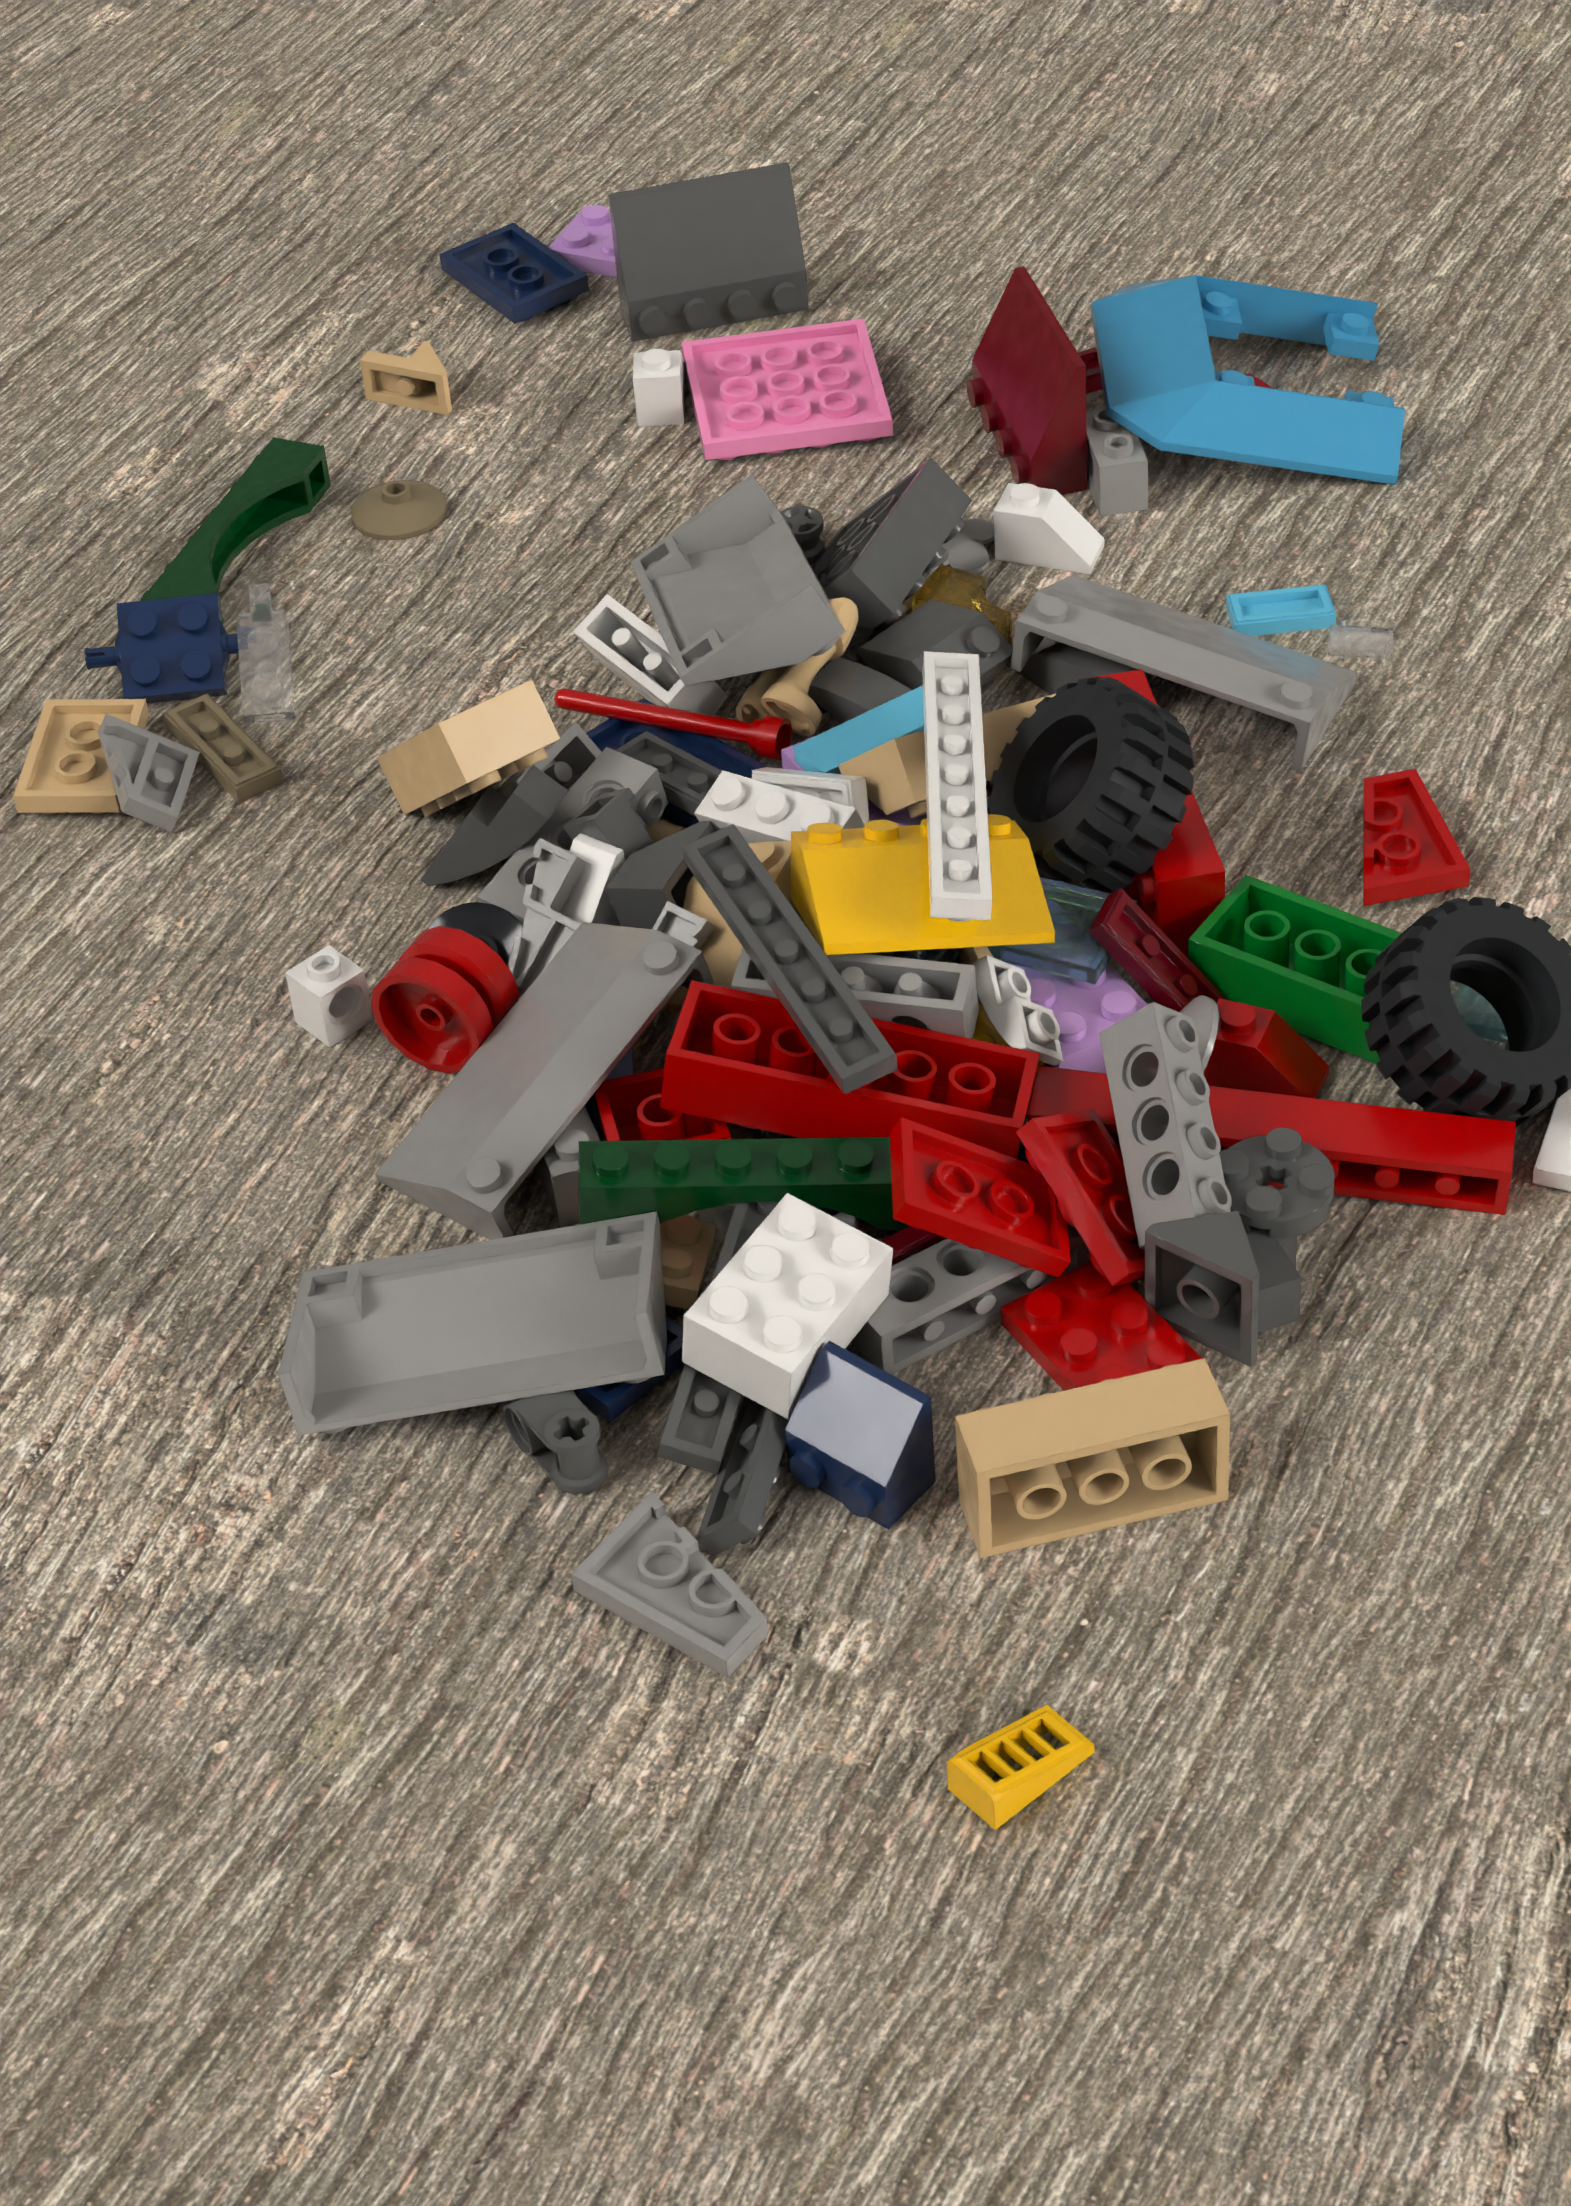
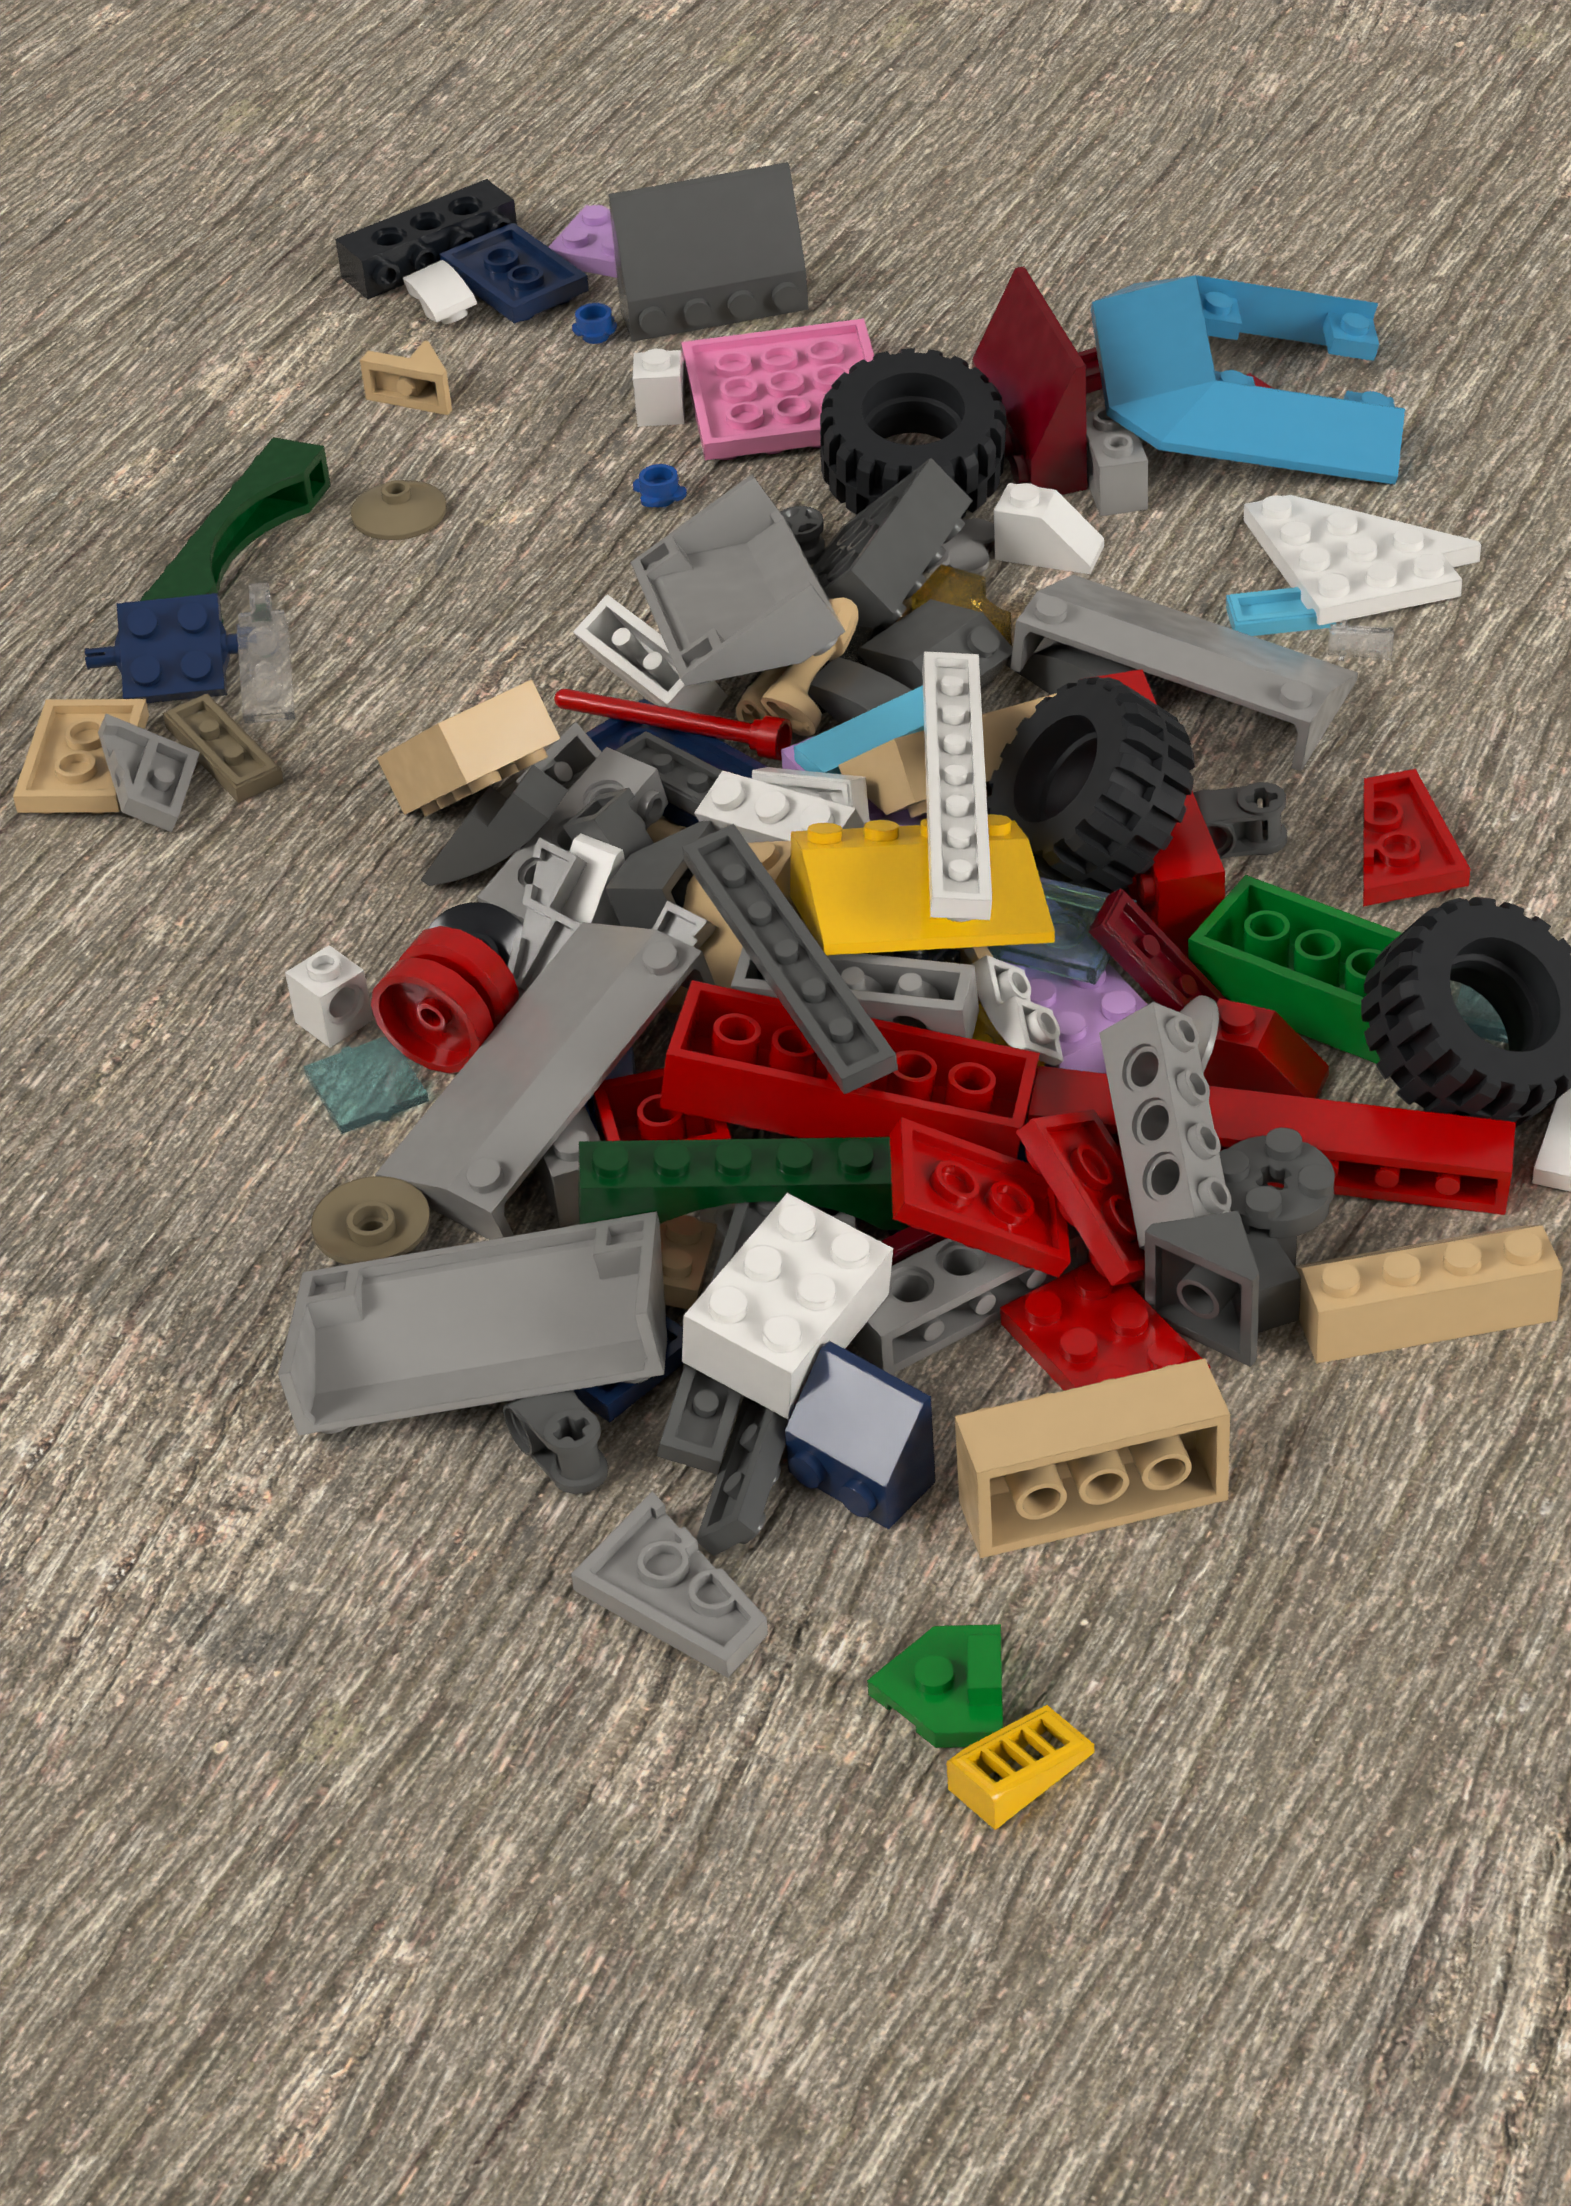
(365, 1084): none -> clear light blue piece
(370, 1220): none -> dark tan dish
(393, 248): none -> black brick
(440, 292): none -> white slope
(594, 323): none -> blue plate
(659, 486): none -> blue plate
(911, 396): none -> black tyre
(946, 1684): none -> green plate
(1238, 822): none -> dark grey piece
(1356, 560): none -> white wing
(1429, 1292): none -> tan slope

